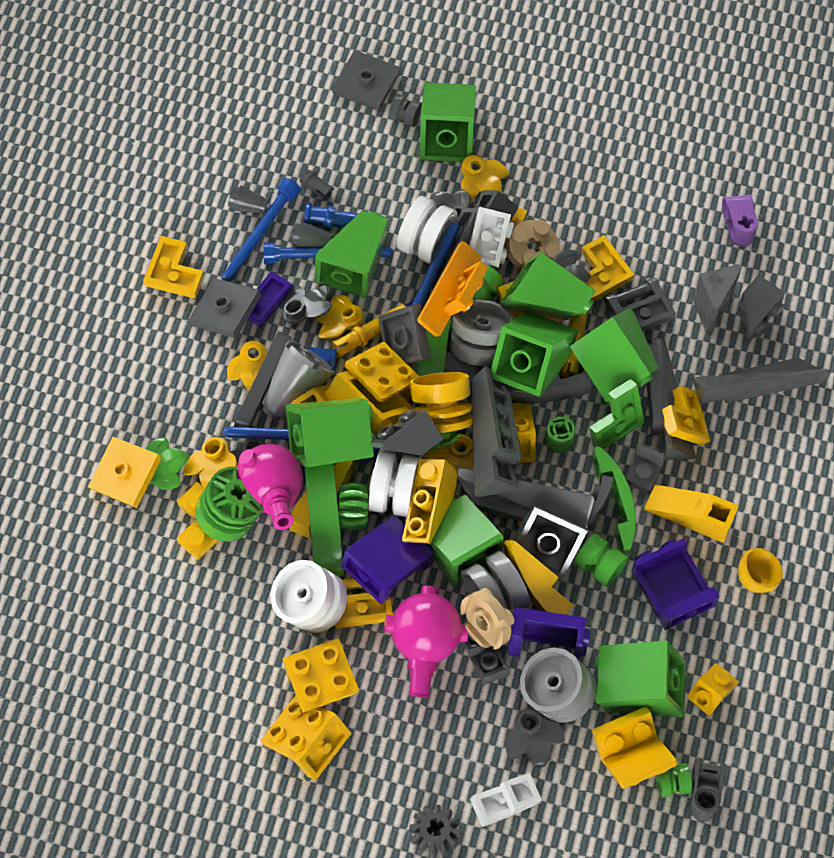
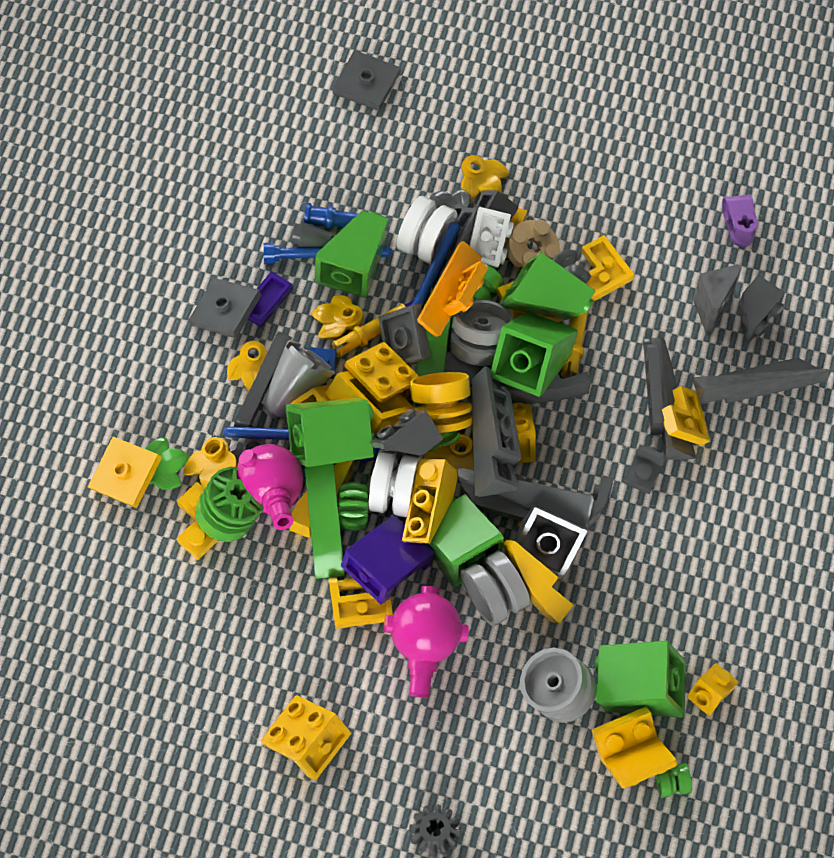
(167, 272): yellow plate -> none
(246, 200): dark grey cone -> none
(287, 191): blue piece -> none
(306, 305): dark grey plate -> none
(308, 596): white wheel -> none
(311, 181): dark grey pin -> none
(320, 675): yellow bracket -> none
(405, 110): dark grey wheel -> none
(447, 122): bright green slope -> none
(486, 661): dark grey slope -> none
(487, 619): tan plate -> none
(506, 800): white slope -> none
(533, 742): dark grey plate -> none
(548, 629): dark purple panel -> none
(559, 441): bright green wheel -> none
(600, 559): bright green wheel -> none
(616, 353): bright green slope -> none
(624, 419): bright green plate -> none
(624, 531): bright green slope -> none
(648, 311): dark grey plate -> none
(673, 584): dark purple panel -> none
(693, 510): yellow slope -> none
(708, 785): dark grey piece -> none
(759, 570): yellow piece -> none

